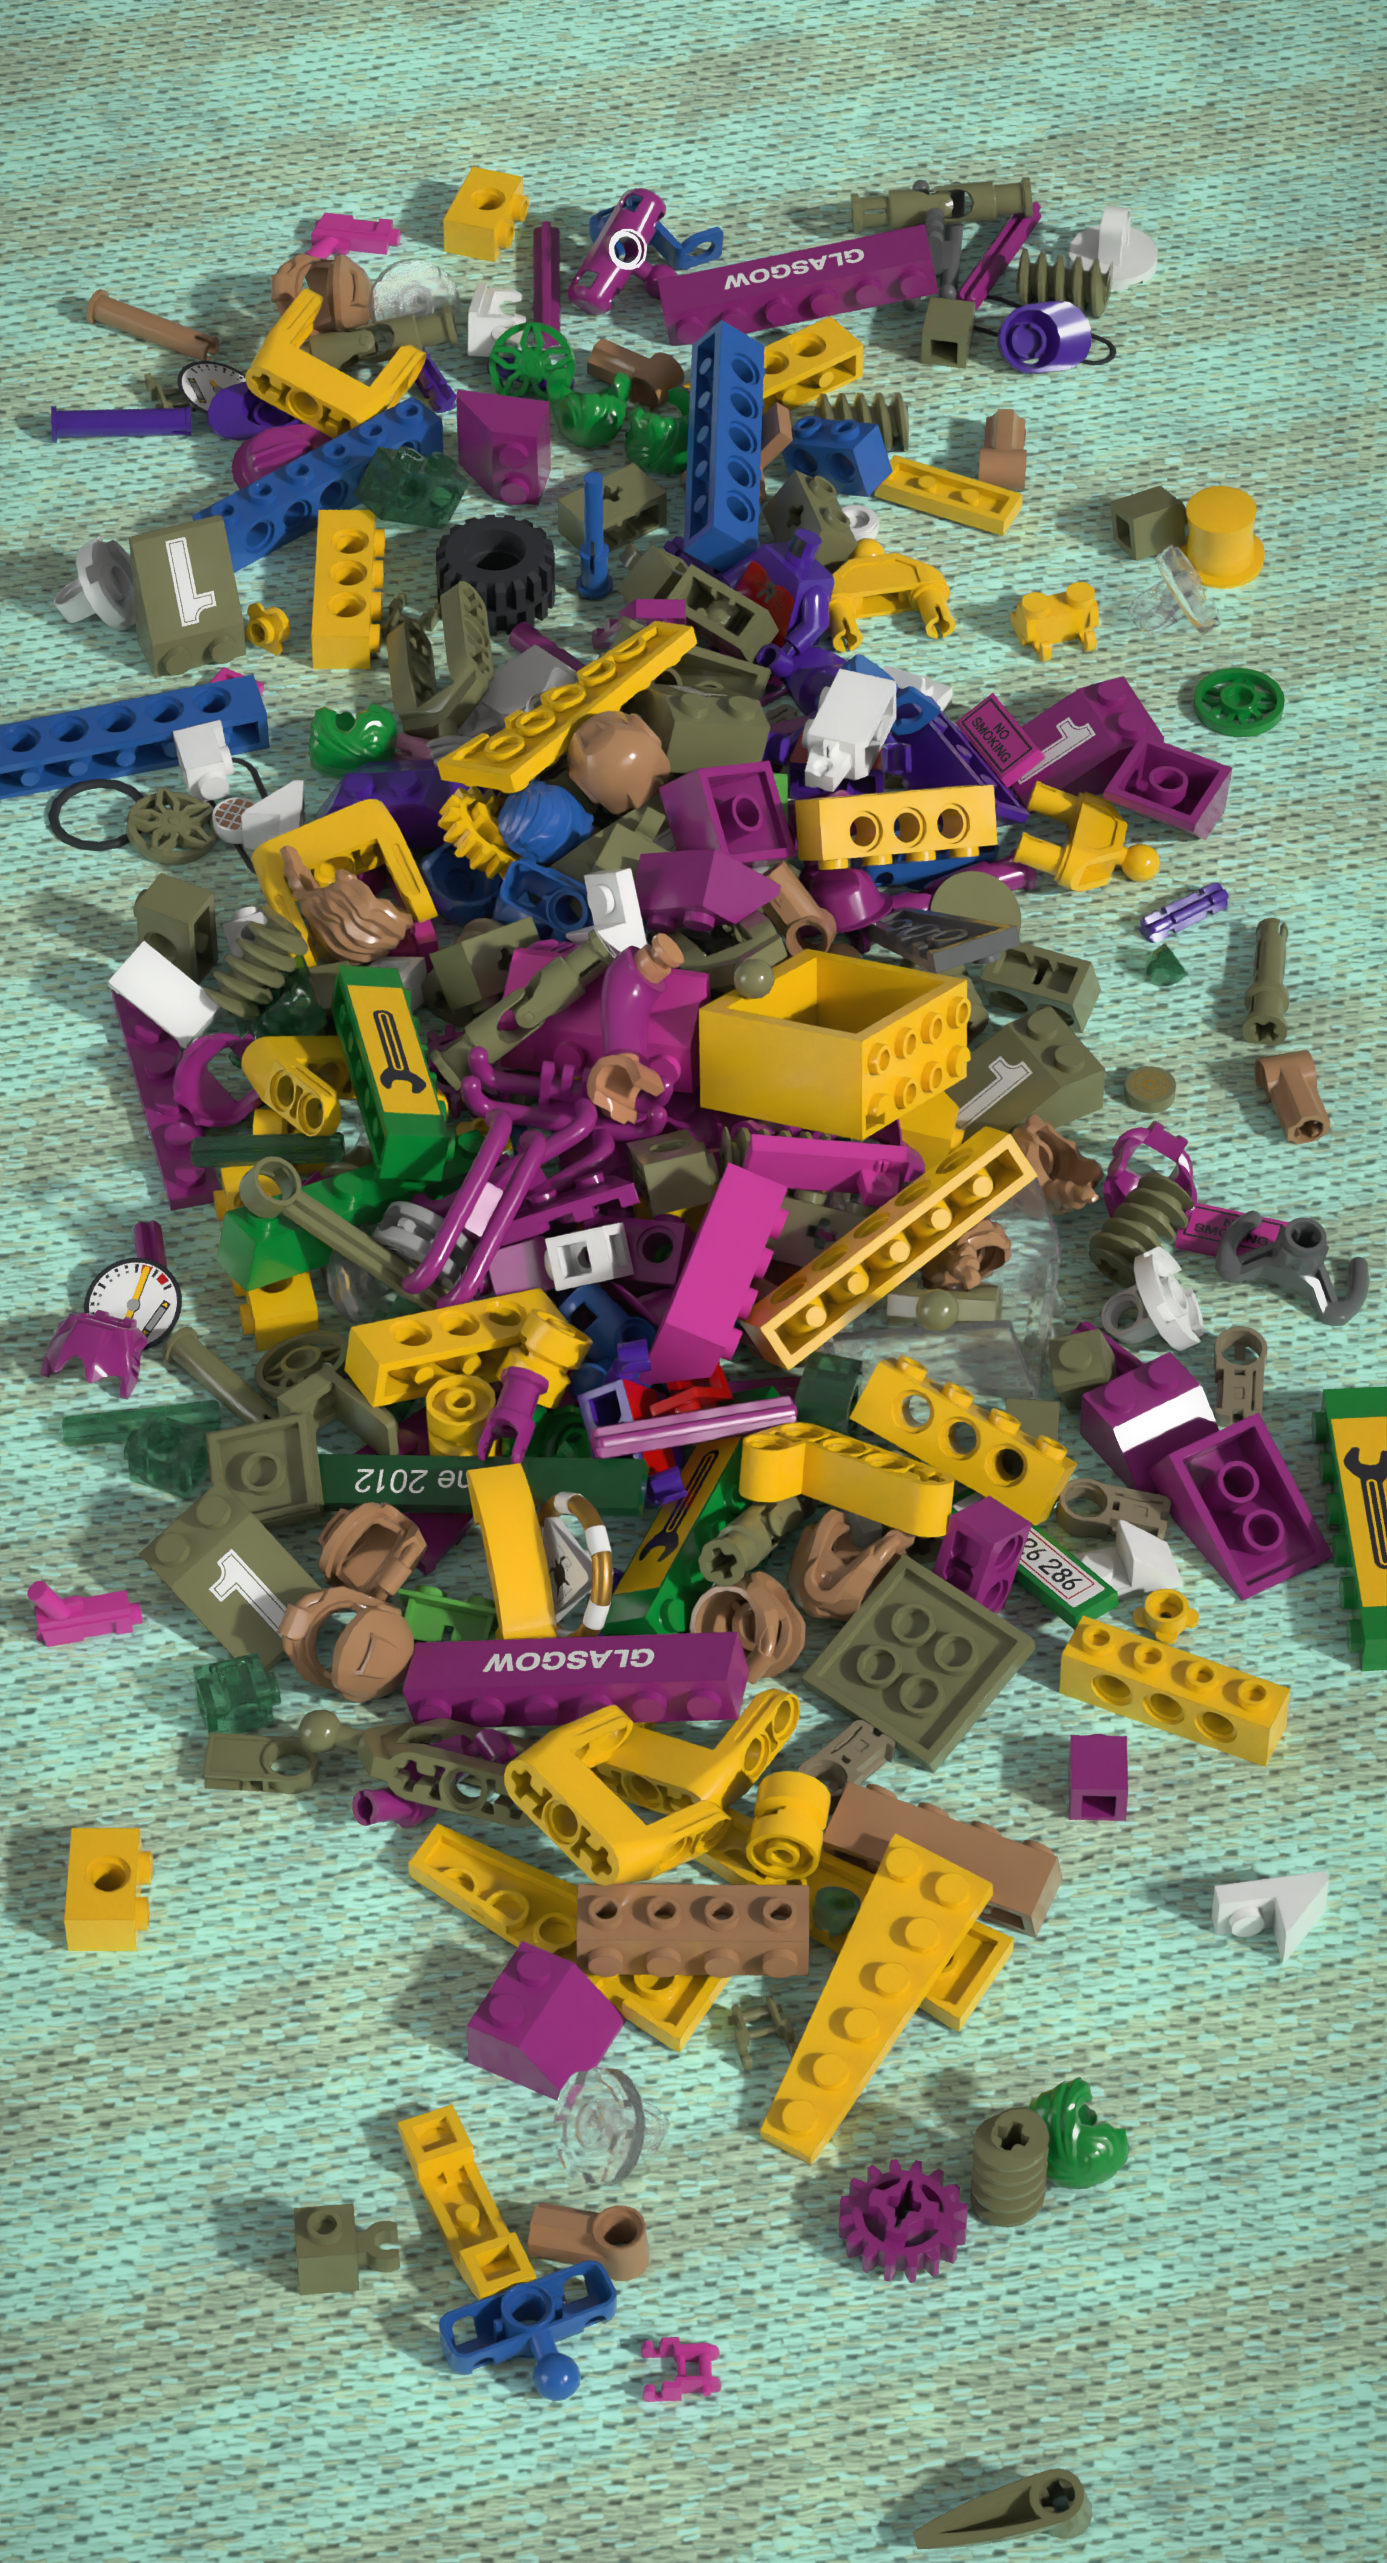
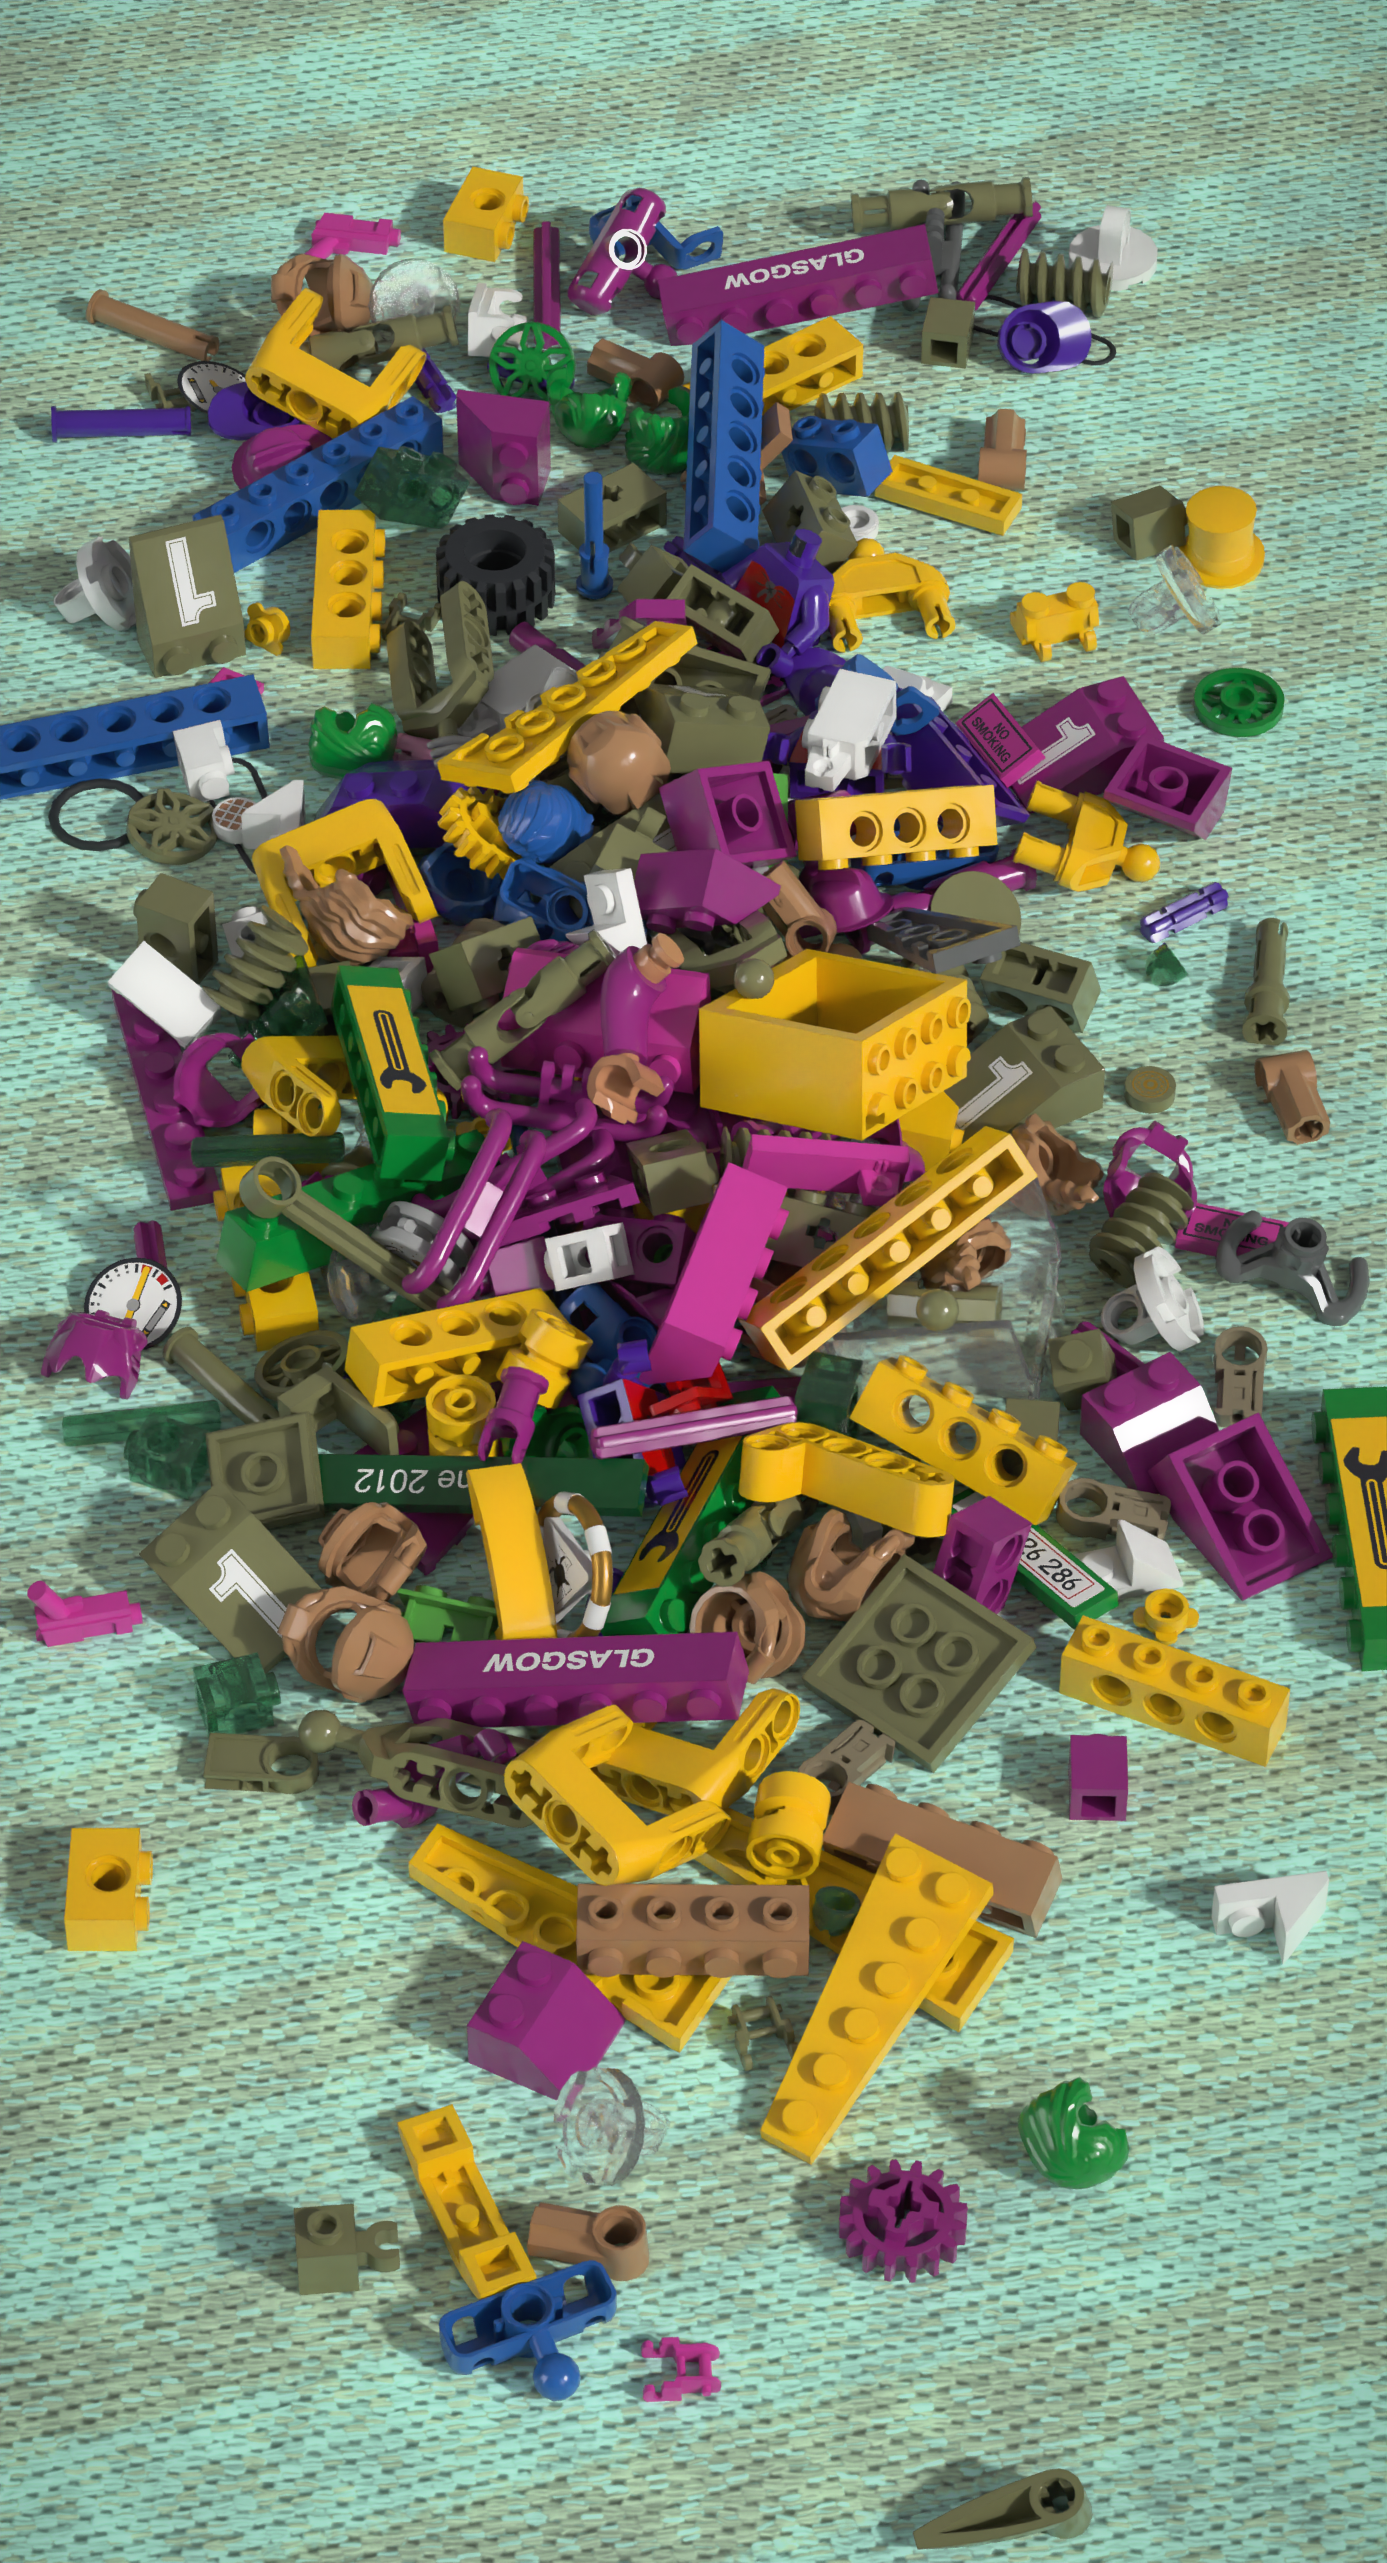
(1009, 2167): olive piece -> none

